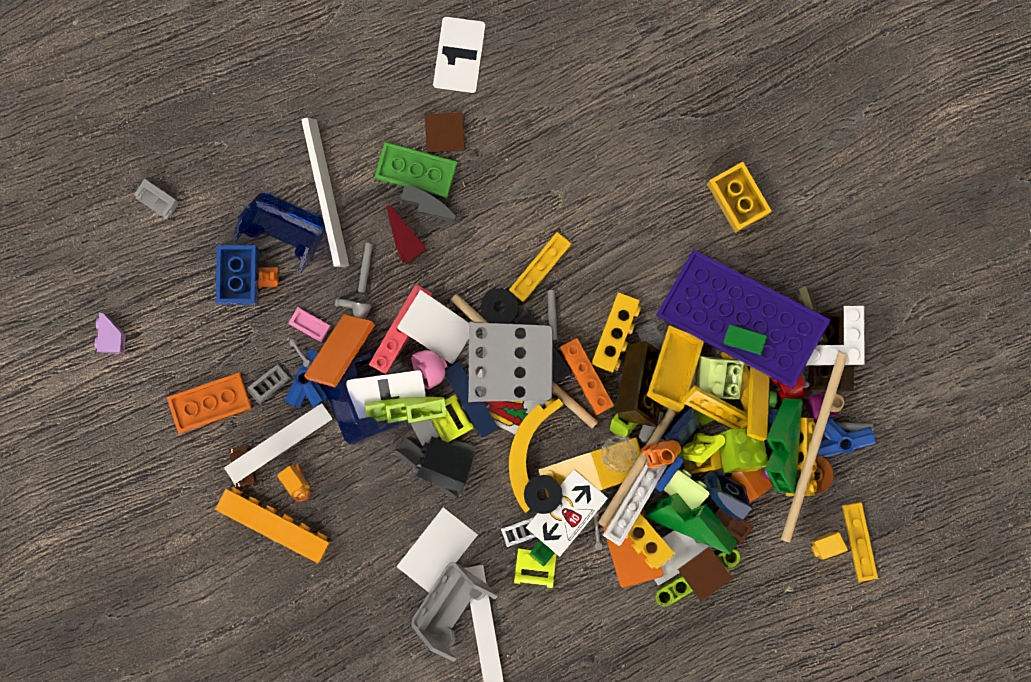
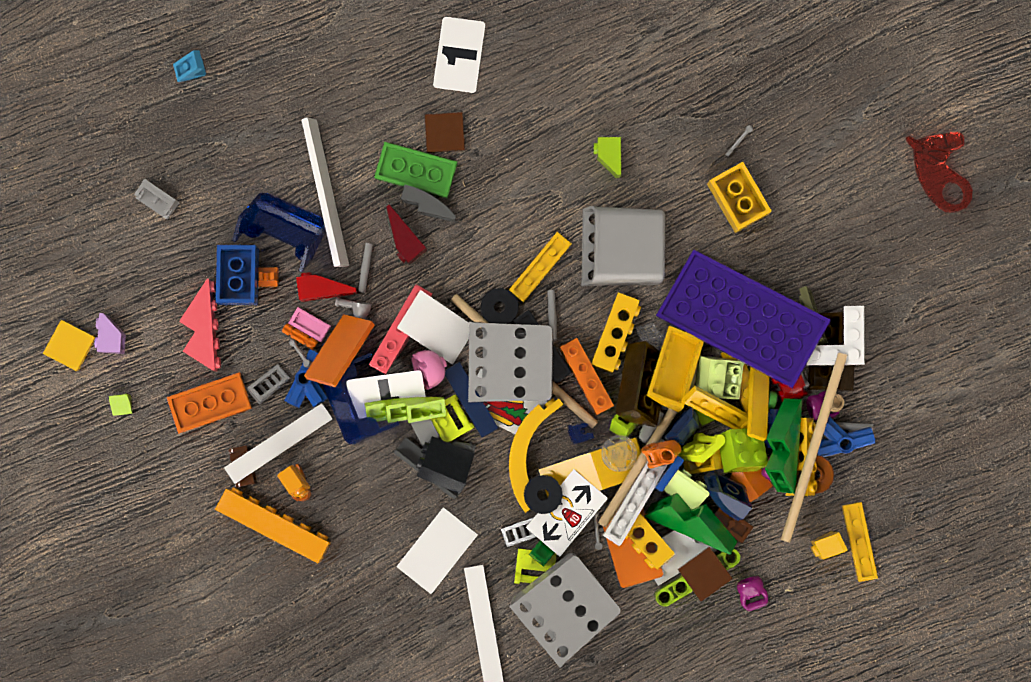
(69, 345): none -> yellow tile
(121, 404): none -> slope
(189, 67): none -> dark azure slope
(201, 319): none -> coral slope
(300, 336): none -> orange axle
(316, 287): none -> red slope
(444, 607): light grey windscreen -> none
(567, 606): none -> light grey piece
(576, 434): none -> clear blue hinge
(609, 154): none -> lime slope
(625, 246): none -> light grey piece
(745, 340): green tile -> none
(749, 128): none -> light grey hinge
(751, 588): none -> magenta piece
(933, 174): none -> clear red animal

